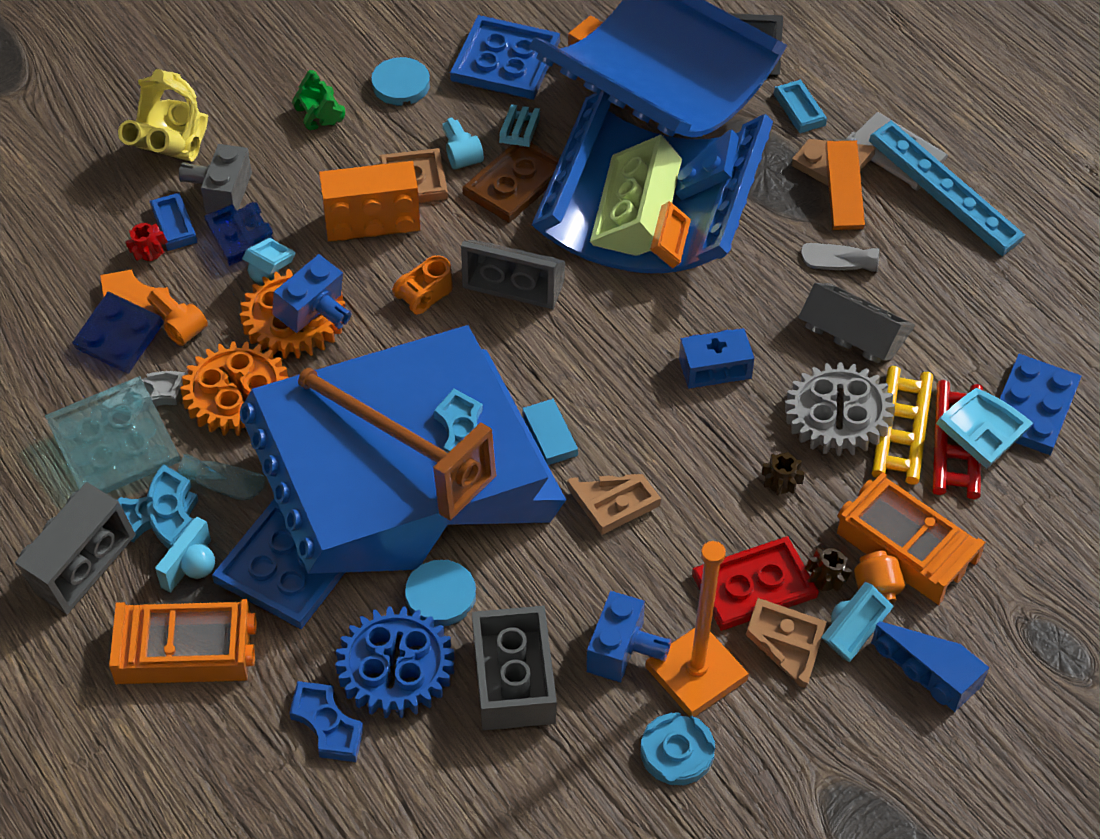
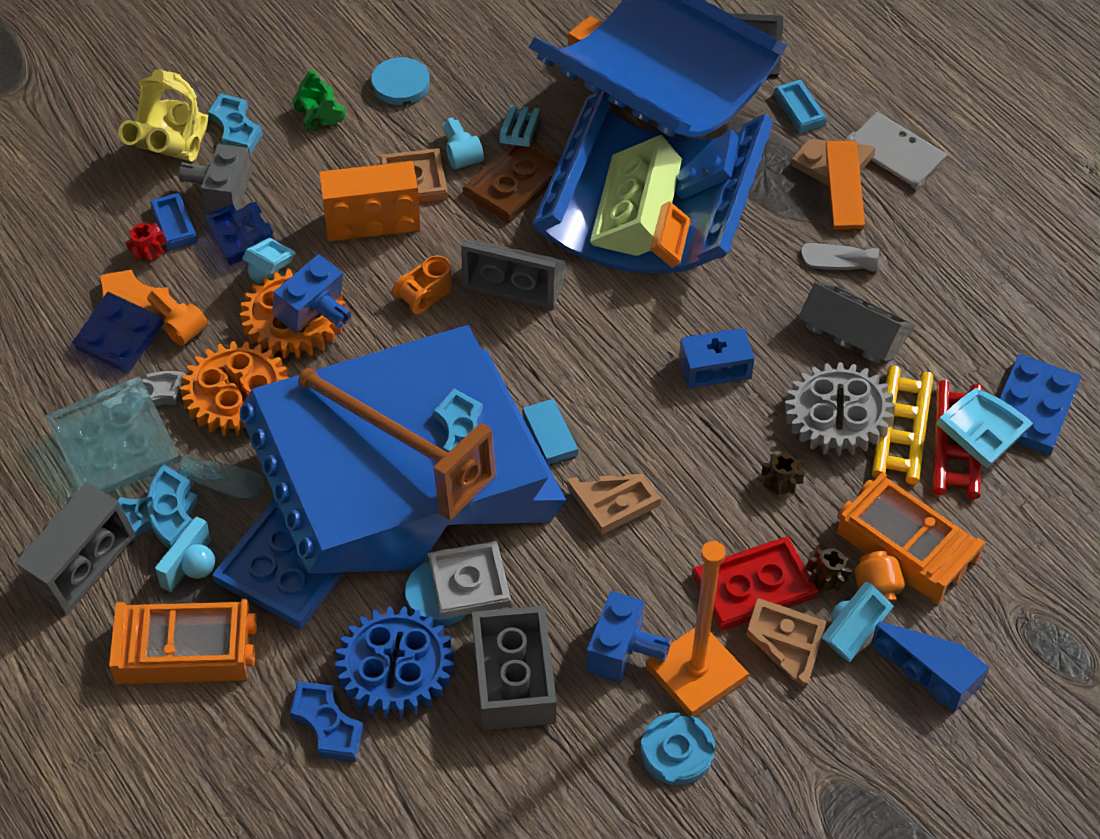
(231, 116): none -> dark azure tile
(469, 579): none -> light grey tile
(500, 57): blue plate -> none
(946, 188): dark azure tile -> none

